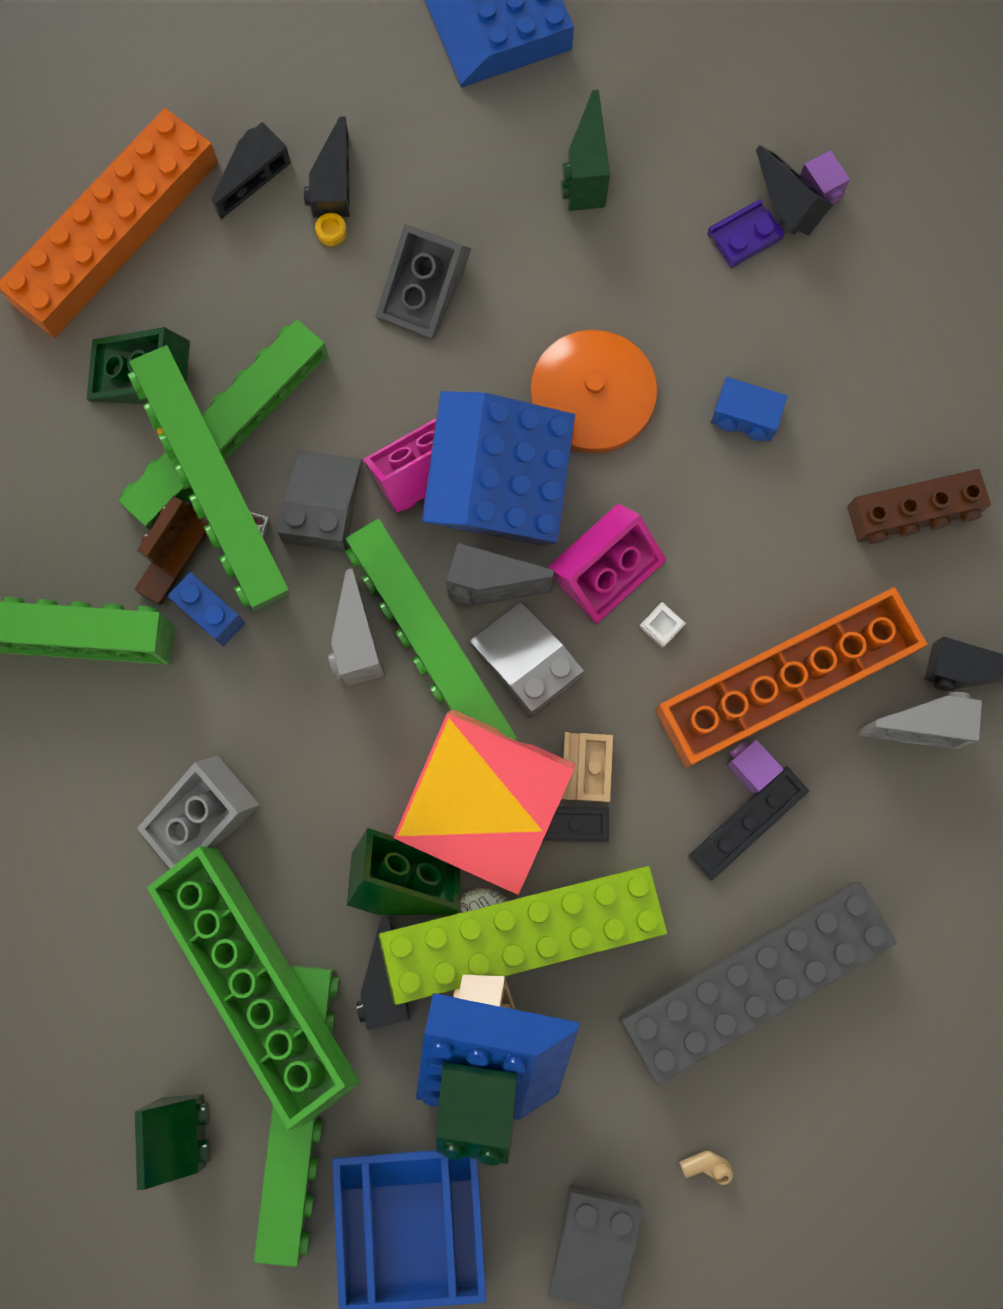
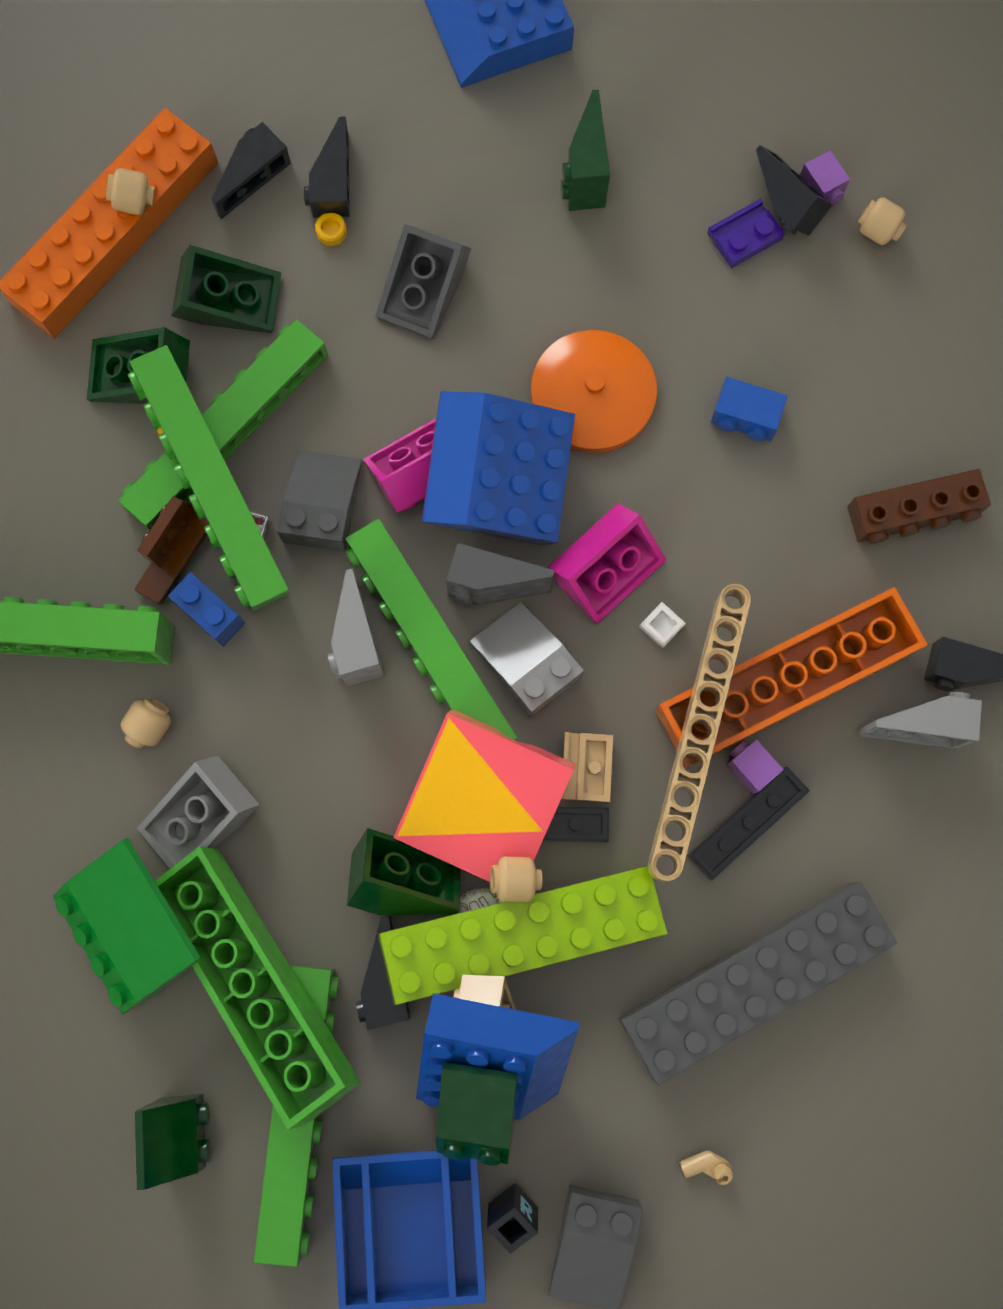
(125, 927): none -> green slope
(129, 191): none -> tan head
(145, 722): none -> tan head
(225, 291): none -> dark green slope
(512, 1218): none -> black brick
(515, 879): none -> tan head
(710, 717): none -> tan beam
(882, 221): none -> tan head

